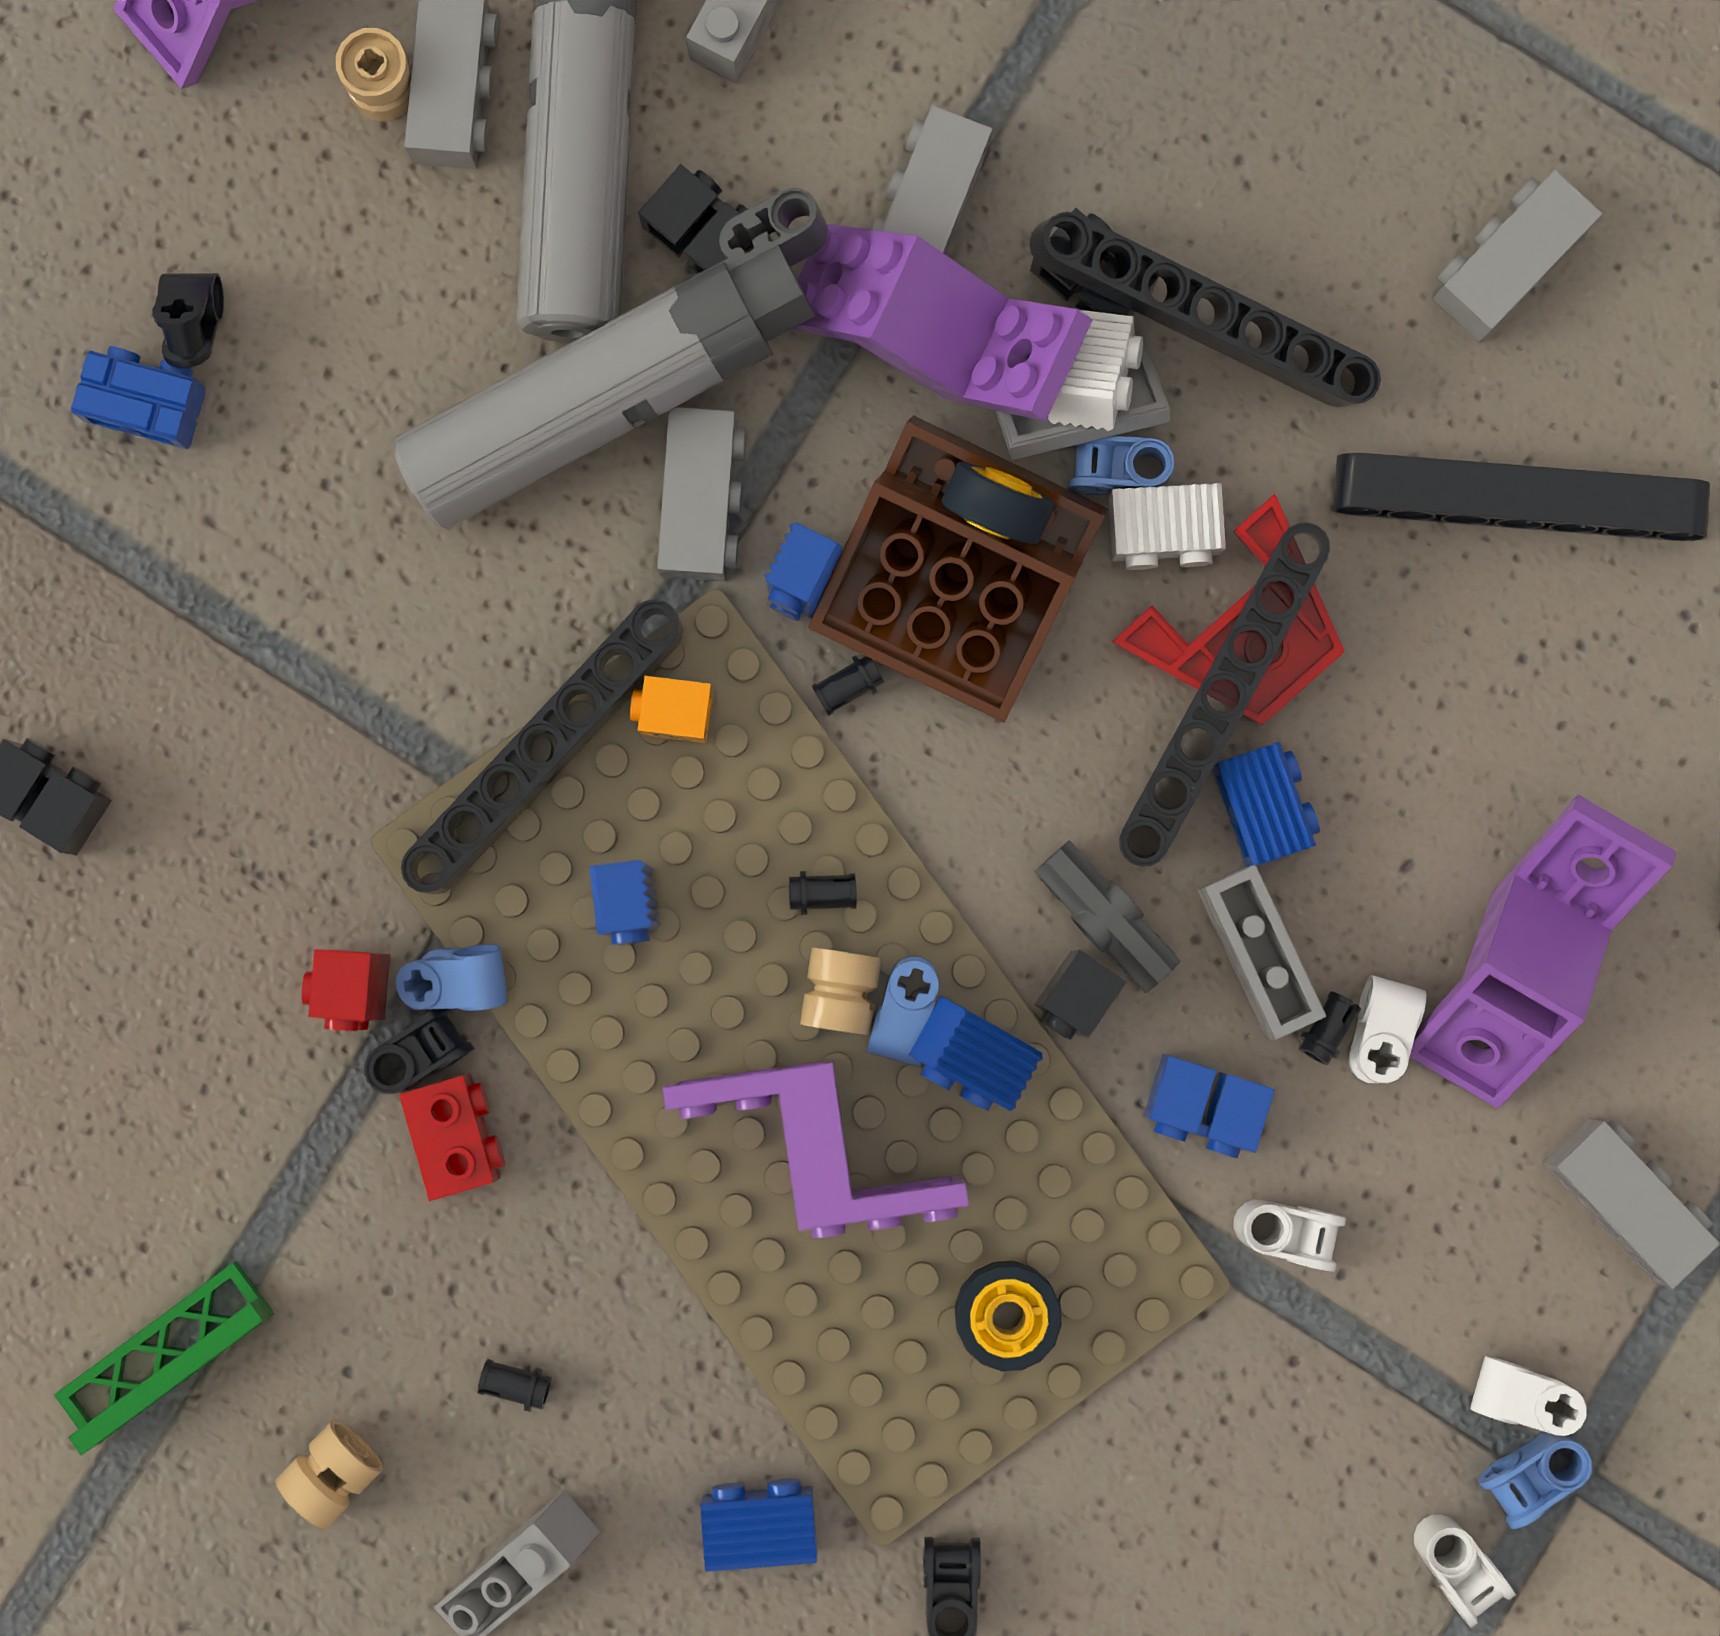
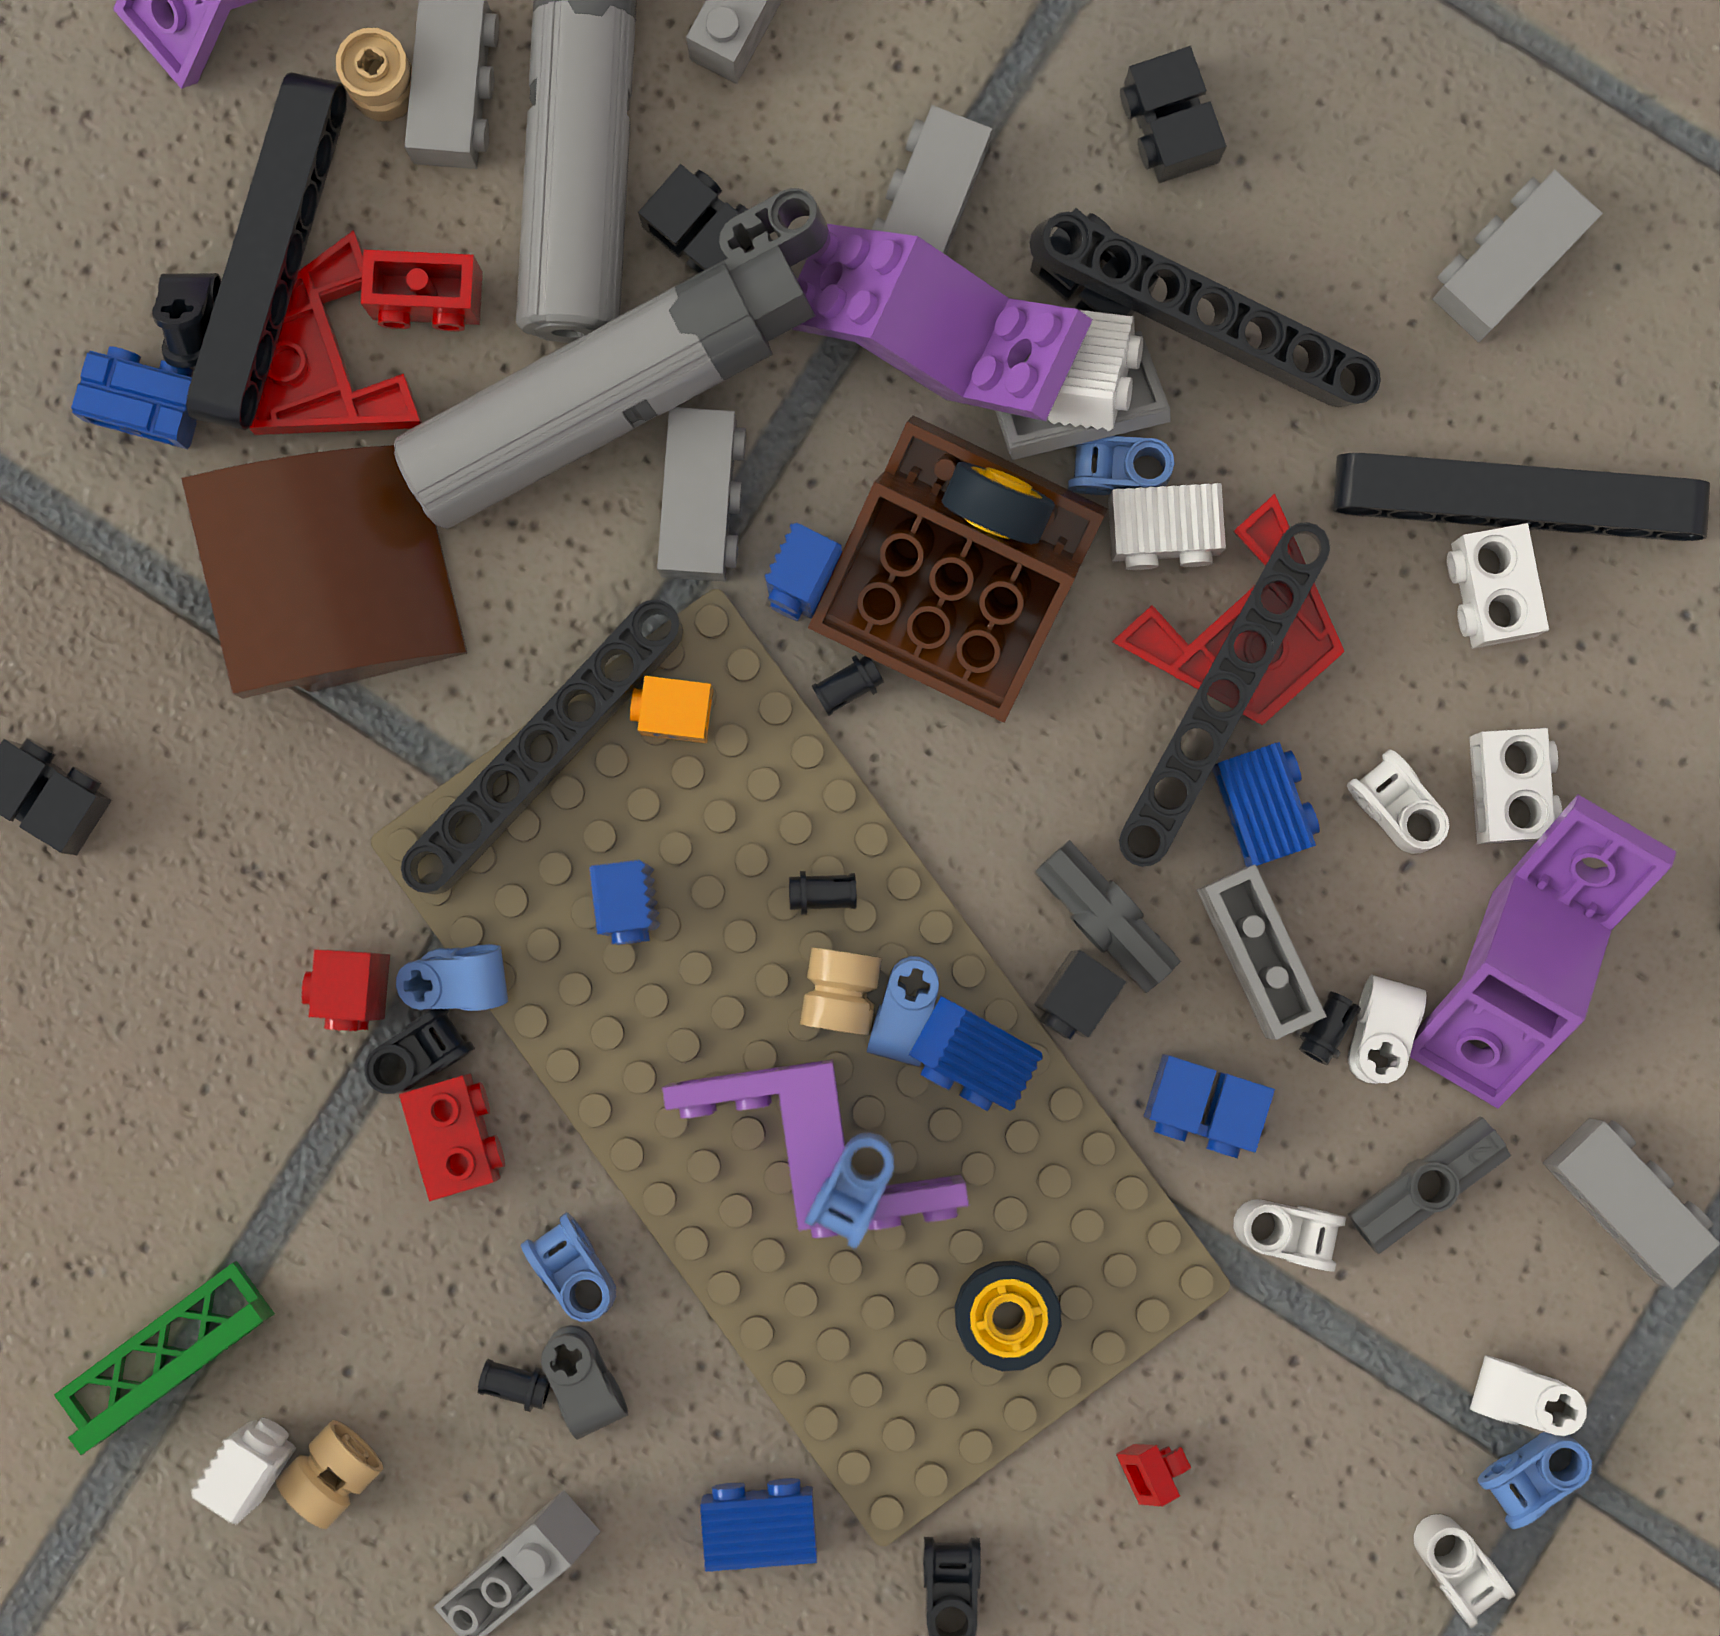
(244, 1469): none -> white brick
(267, 251): none -> black beam
(308, 377): none -> red wing
(321, 570): none -> reddish brown slope
(421, 288): none -> red brick
(570, 1266): none -> medium blue piece
(586, 1391): none -> dark grey piece
(852, 1192): none -> medium blue piece
(1152, 1472): none -> red tile
(1176, 127): none -> black piece
(1398, 801): none -> white piece
(1459, 1165): none -> dark grey piece
(1498, 786): none -> white brick
(1514, 586): none -> white brick

